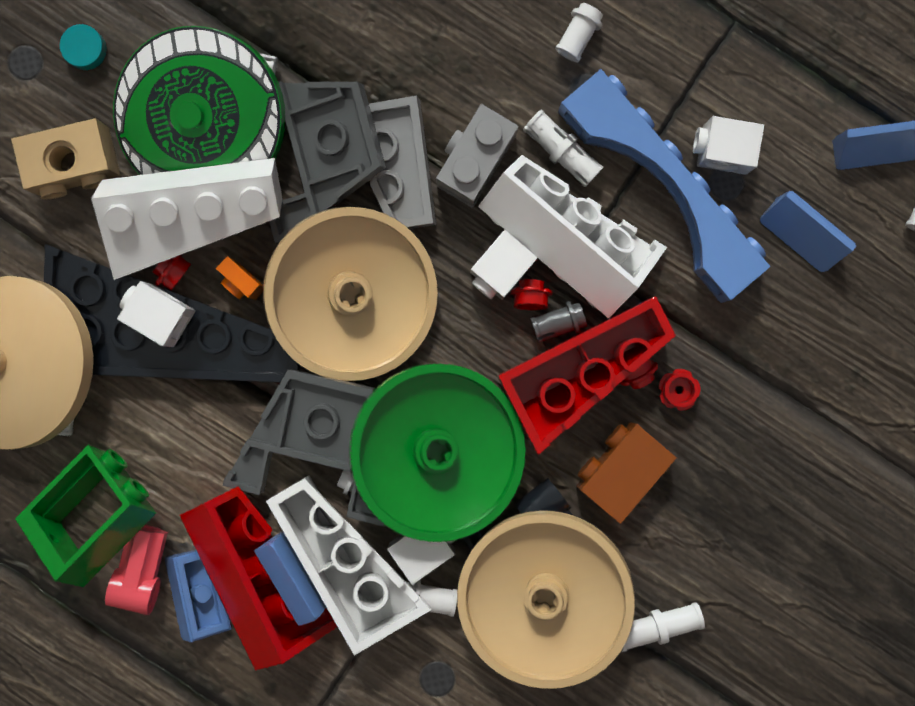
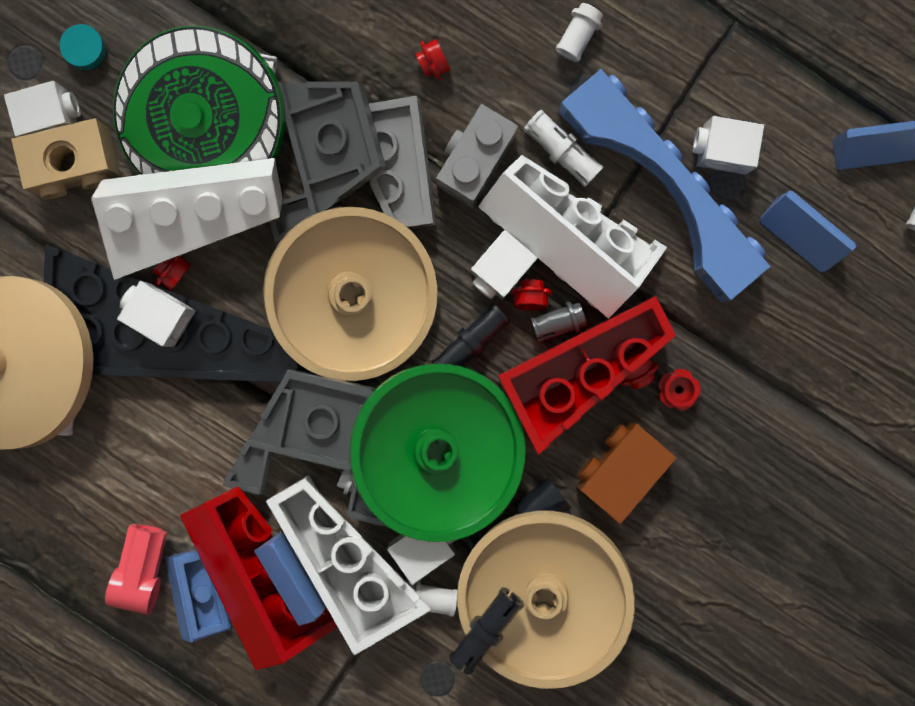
(41, 108): none -> white brick
(43, 516): green window -> none
(239, 280): orange plate -> none
(432, 59): none -> red plate
(474, 338): none -> black pin
(486, 631): none -> black pin
(662, 626): white pin -> none

